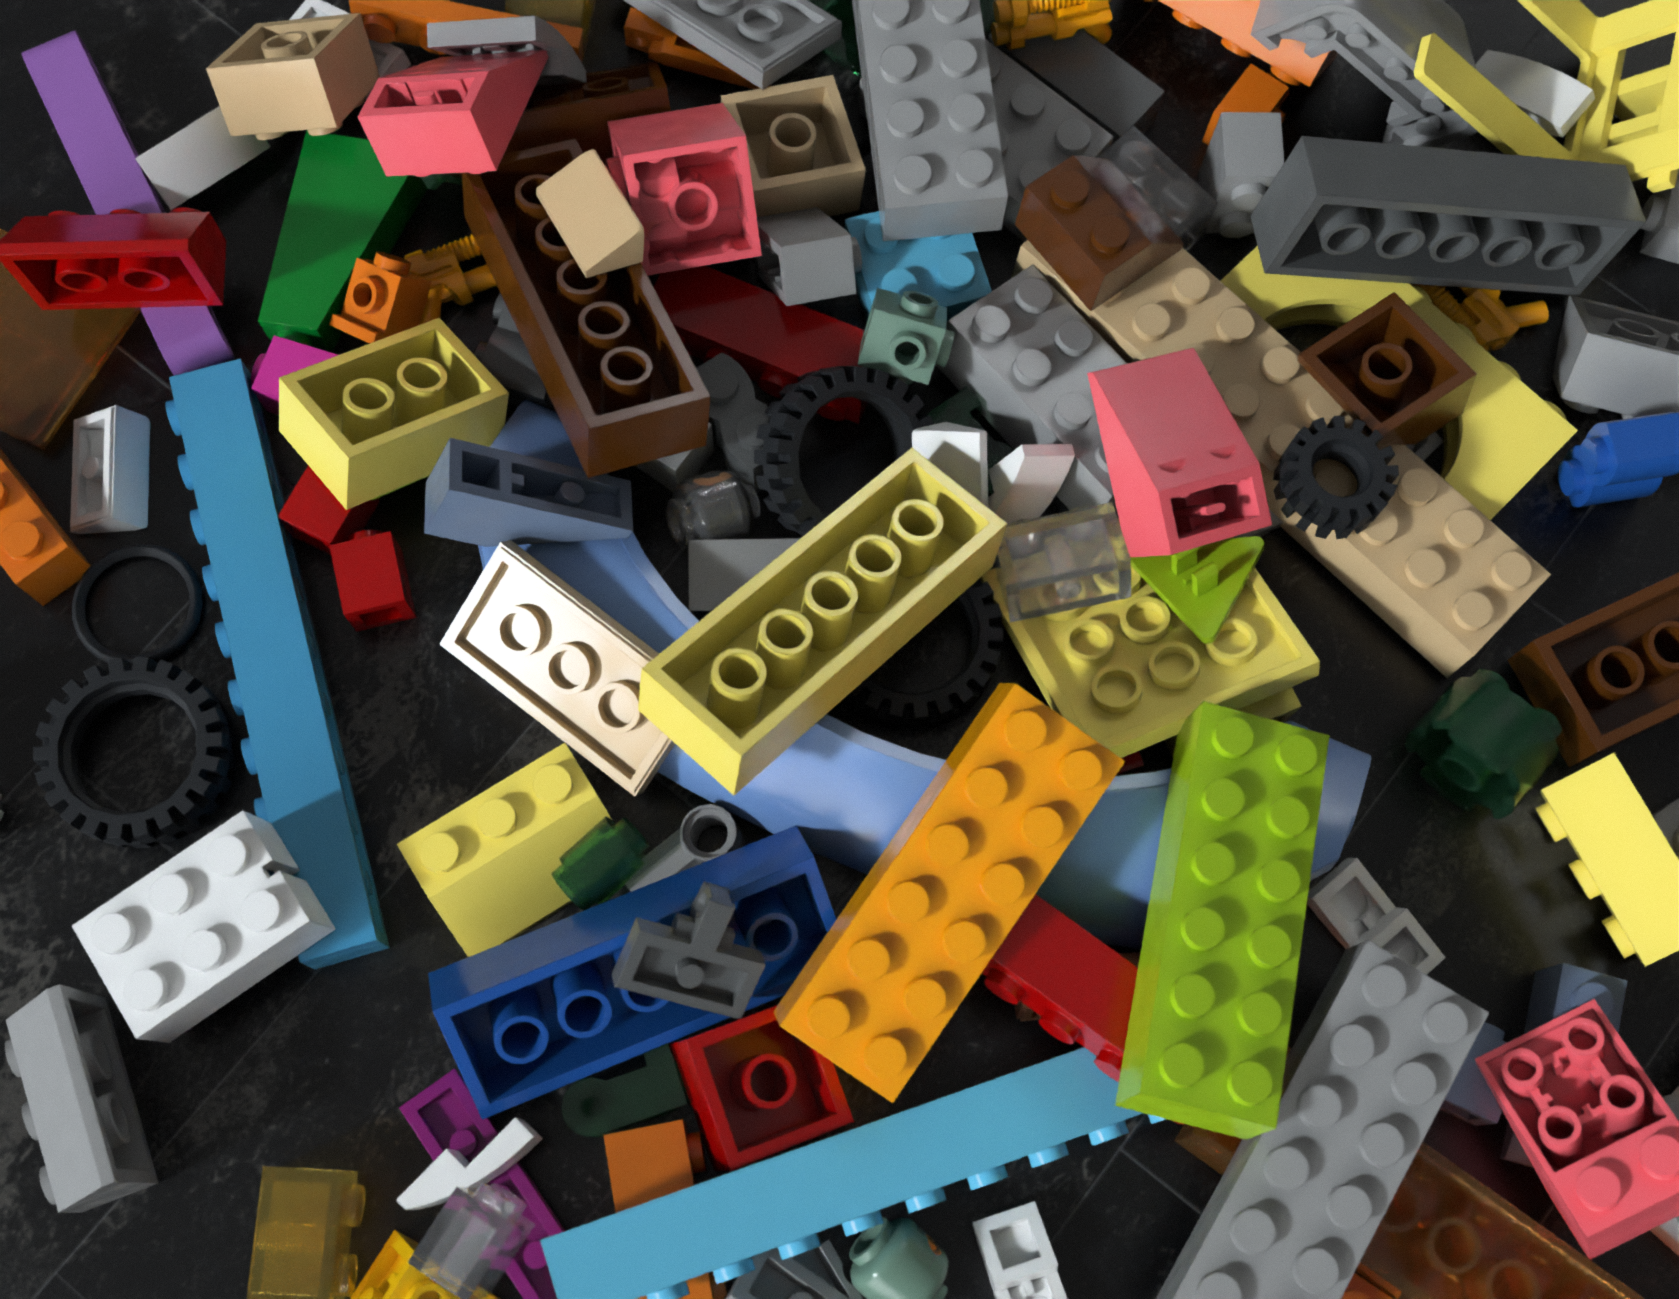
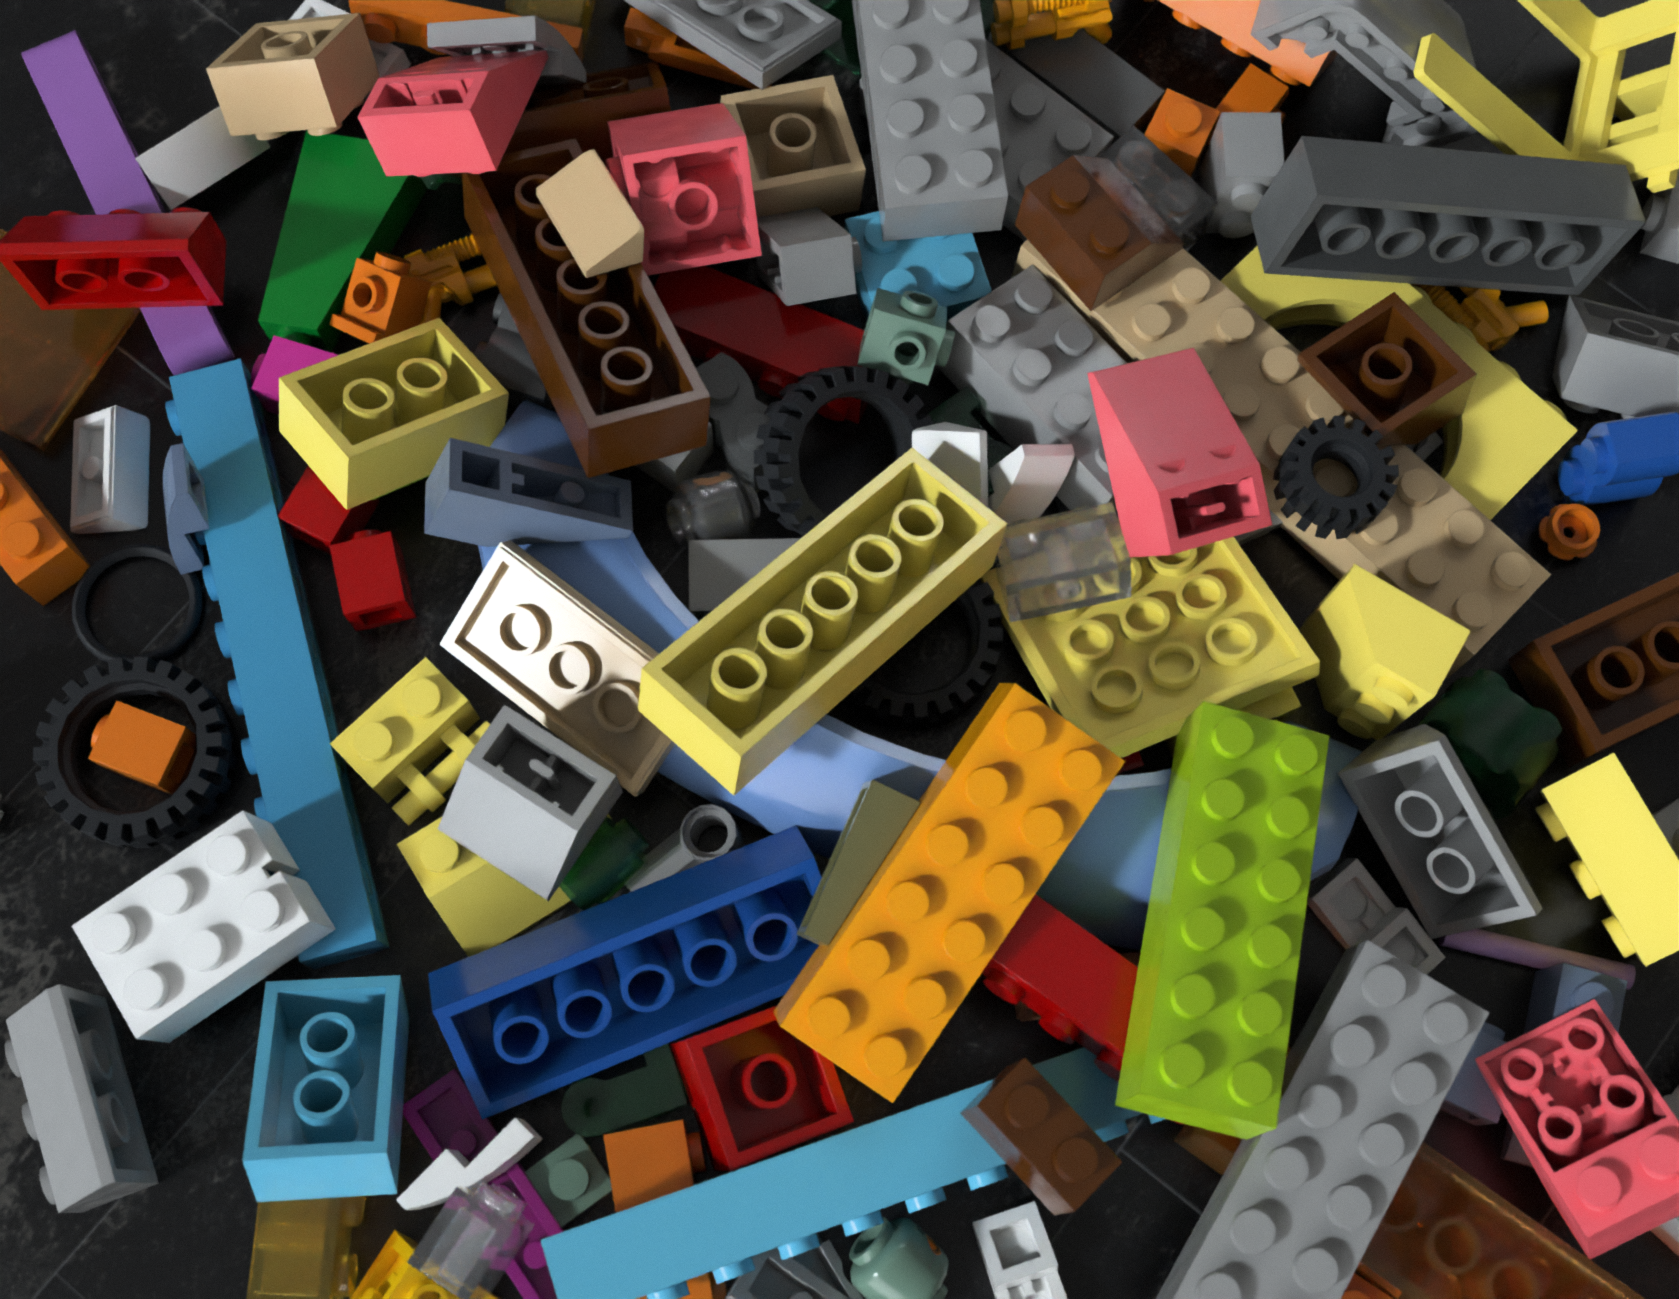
(143, 748): none -> orange brick
(184, 508): none -> sand blue slope
(328, 1089): none -> medium azure brick
(406, 734): none -> light yellow brick
(528, 802): none -> light grey slope
(570, 1179): none -> sand green plate
(692, 958): dark grey hinge -> none
(863, 845): none -> olive piece
(1041, 1138): none -> reddish brown brick
(1182, 129): none -> orange brick
(1202, 581): lime piece -> none
(1378, 653): none -> light yellow slope
(1437, 833): none -> light grey slope
(1533, 953): none -> lavender bar
(1540, 91): white slope -> none
(1580, 521): none -> orange plate

